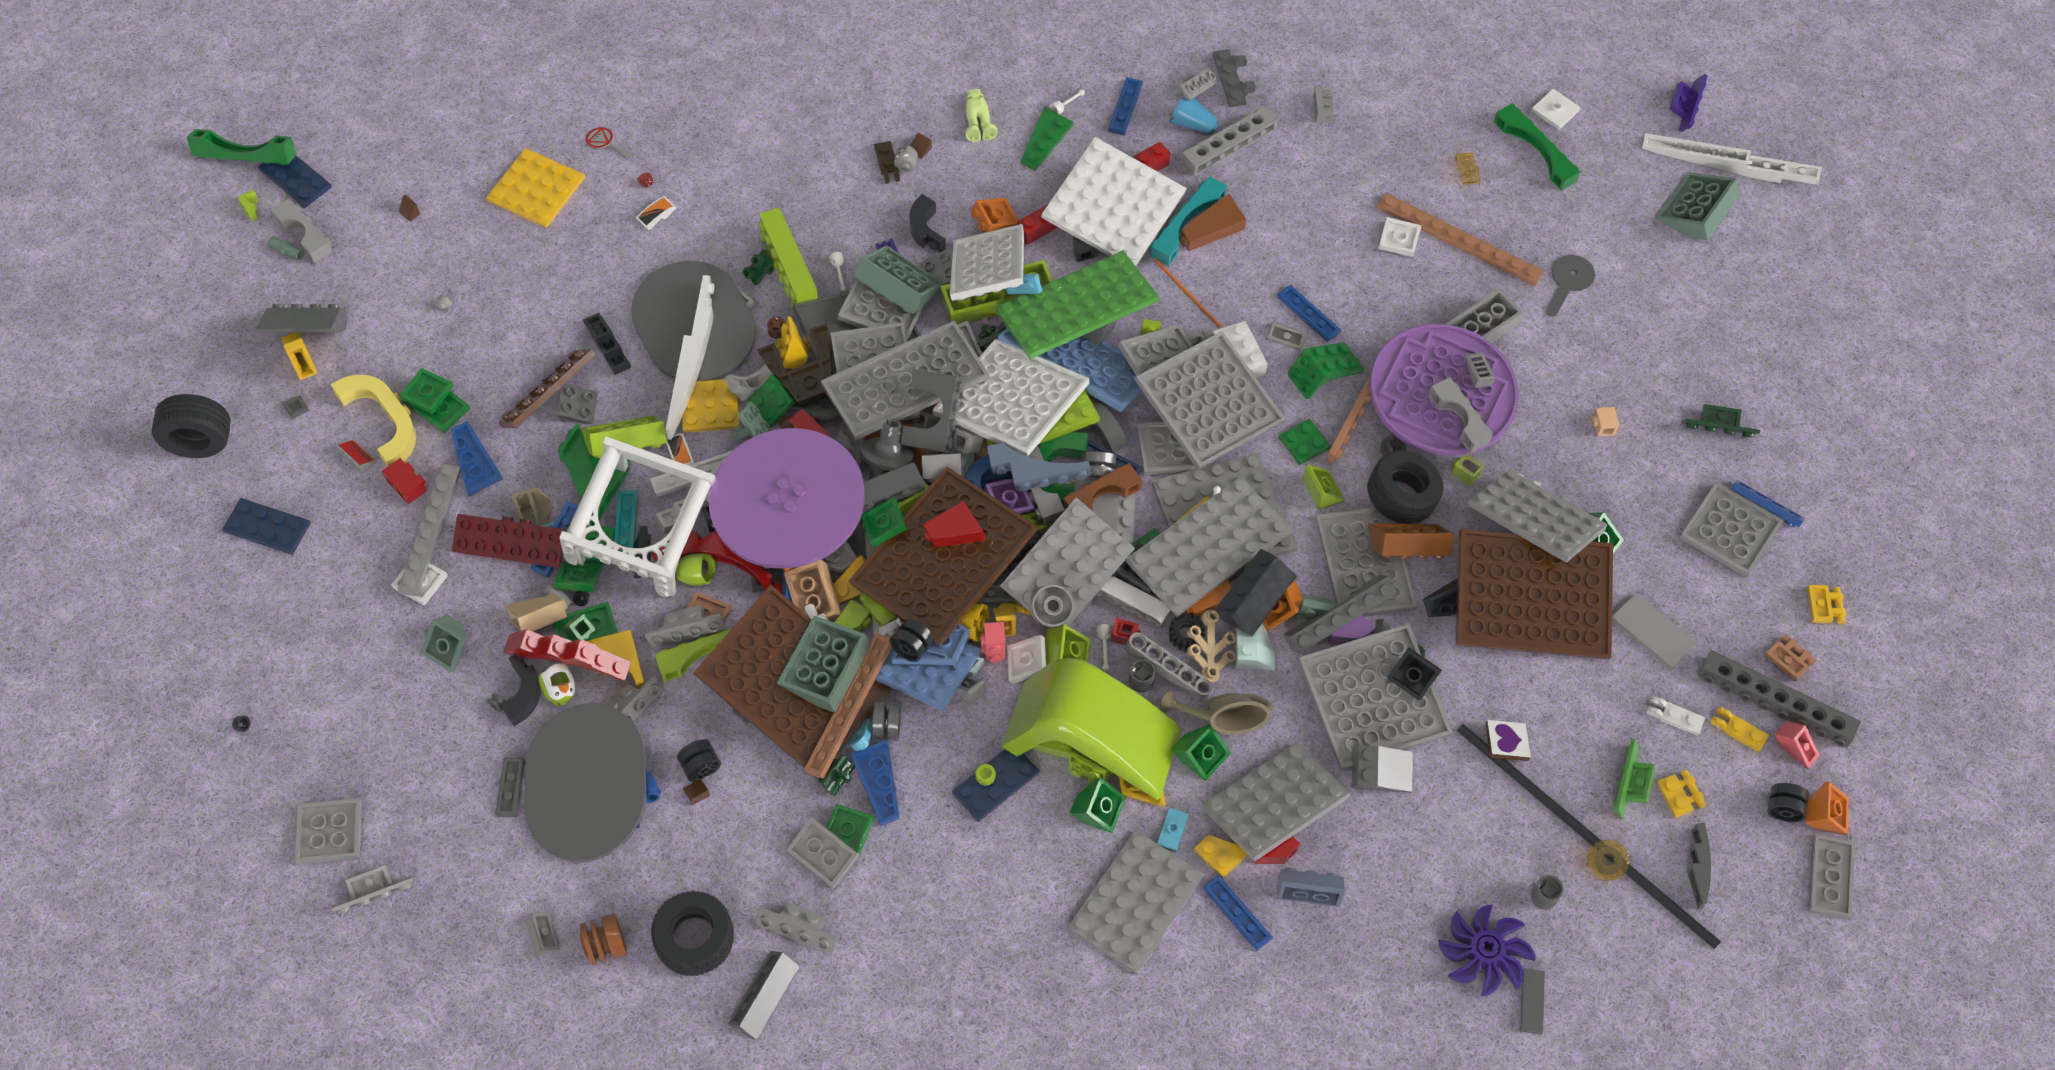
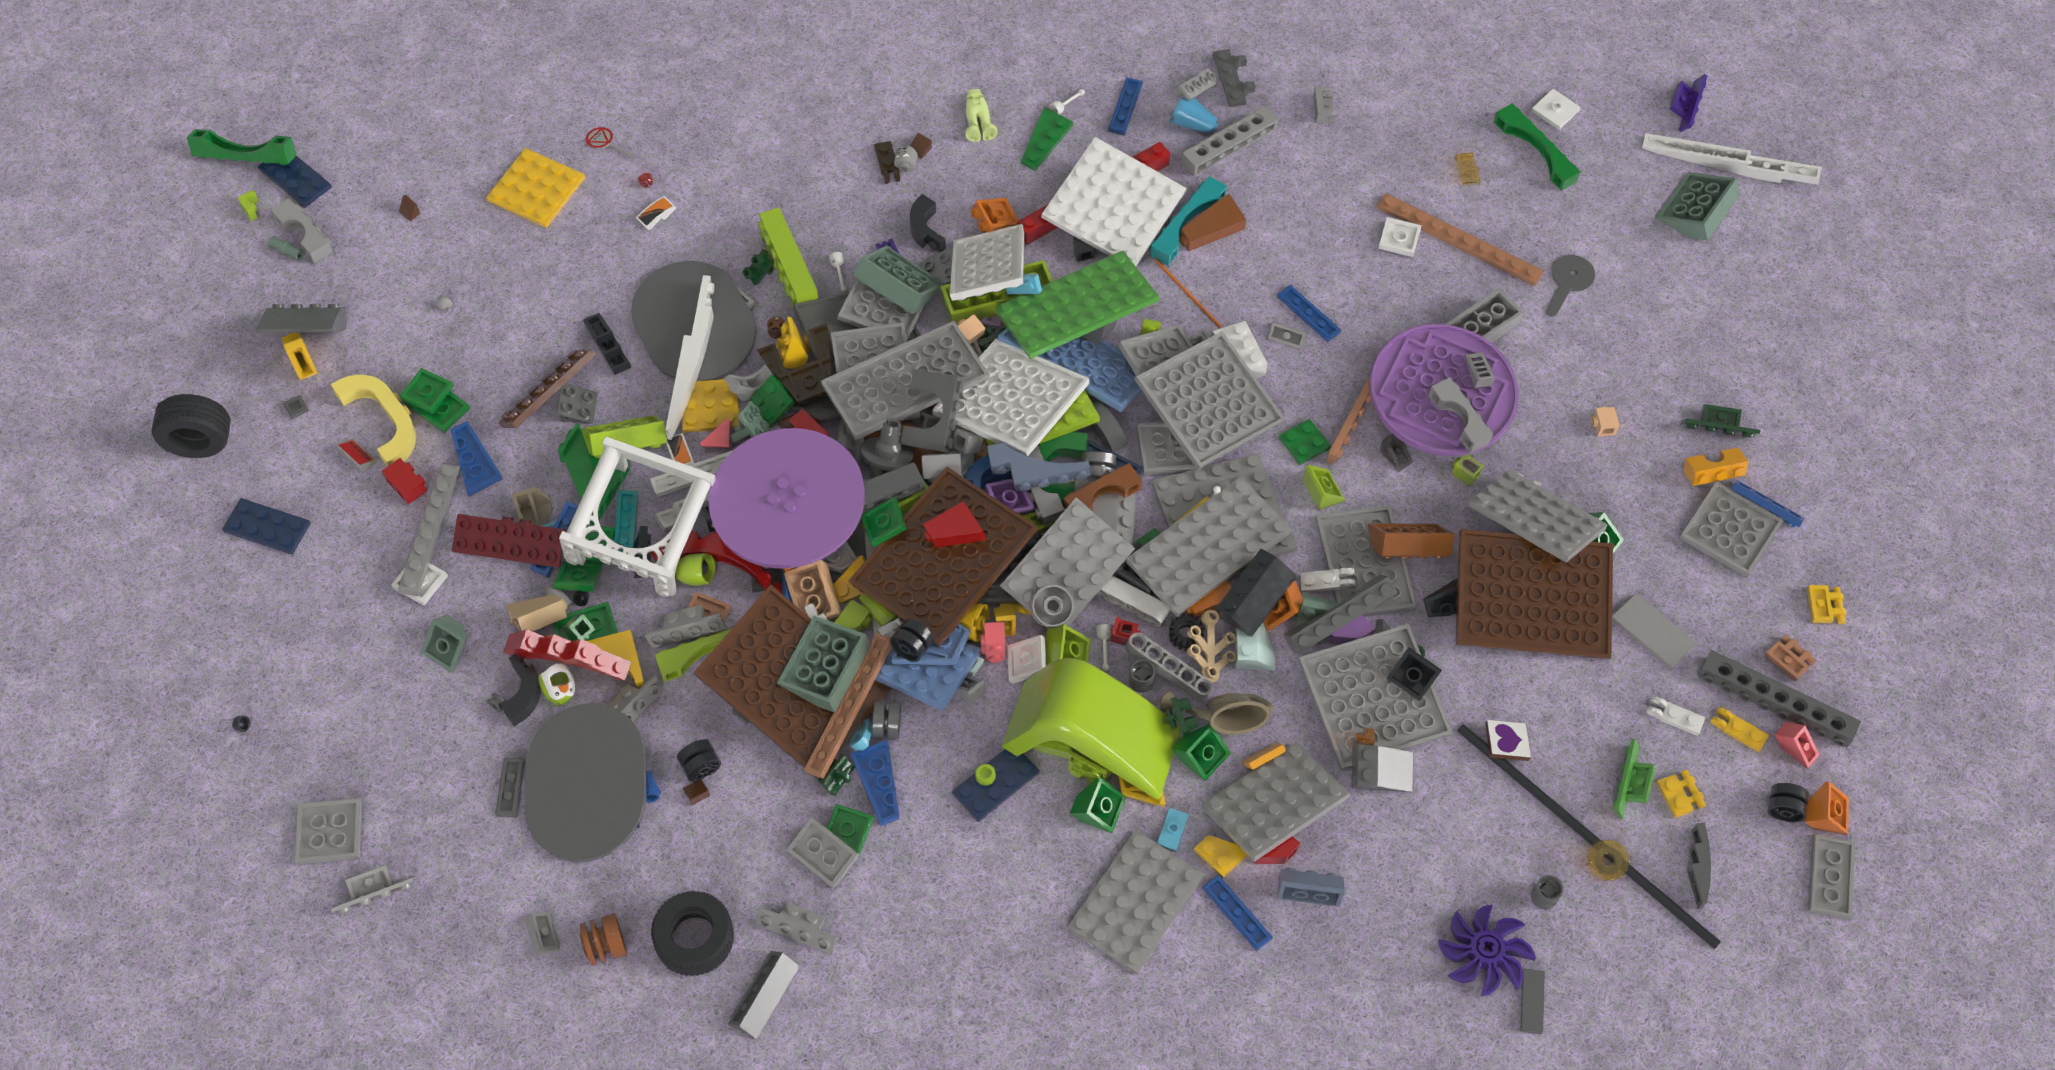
(719, 437): none -> coral slope
(971, 328): none -> light nougat brick
(1185, 724): none -> dark green hips
(1264, 756): none -> light orange tile
(1322, 364): green bracket -> none
(1326, 580): none -> white hinge
(1367, 737): none -> clear orange tile
(1415, 472): black tyre -> none
(1702, 471): none -> light orange arch

